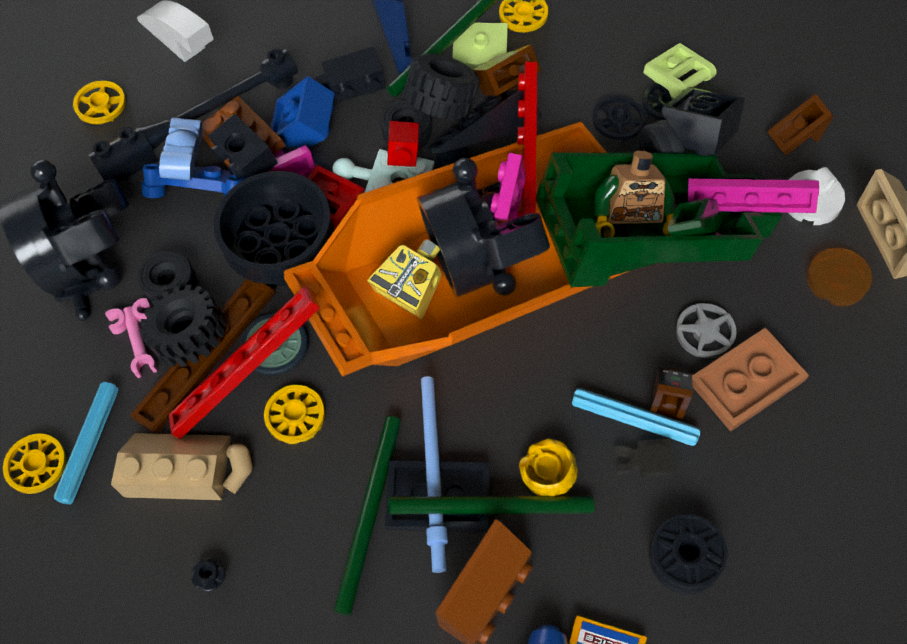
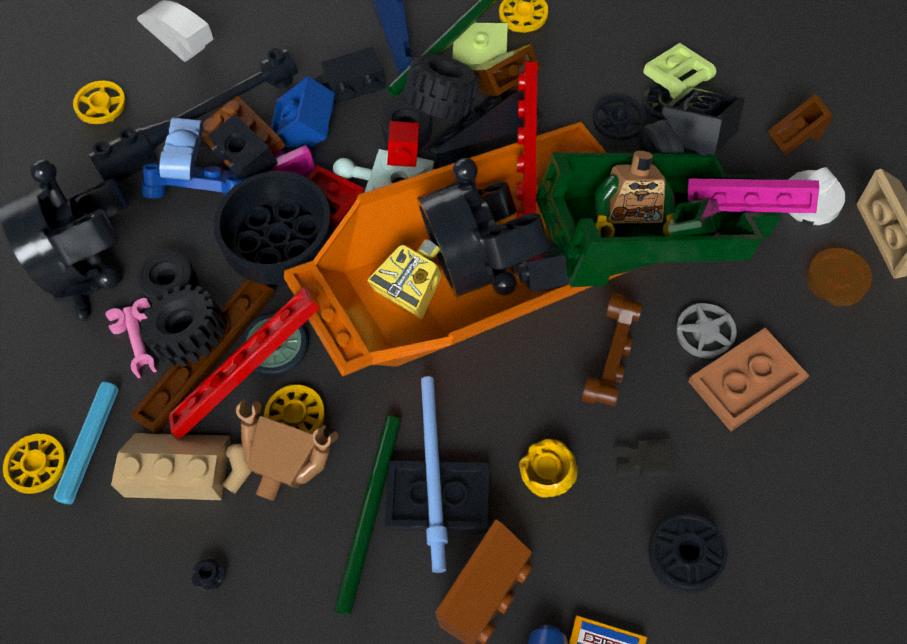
(281, 451): none -> medium nougat torso
(490, 505): dark green piece -> none
(512, 178): dark pink plate -> none
(544, 270): none -> black brick
(603, 389): none -> reddish brown plate
(636, 416): medium azure axle -> none
(671, 393): reddish brown slope -> none

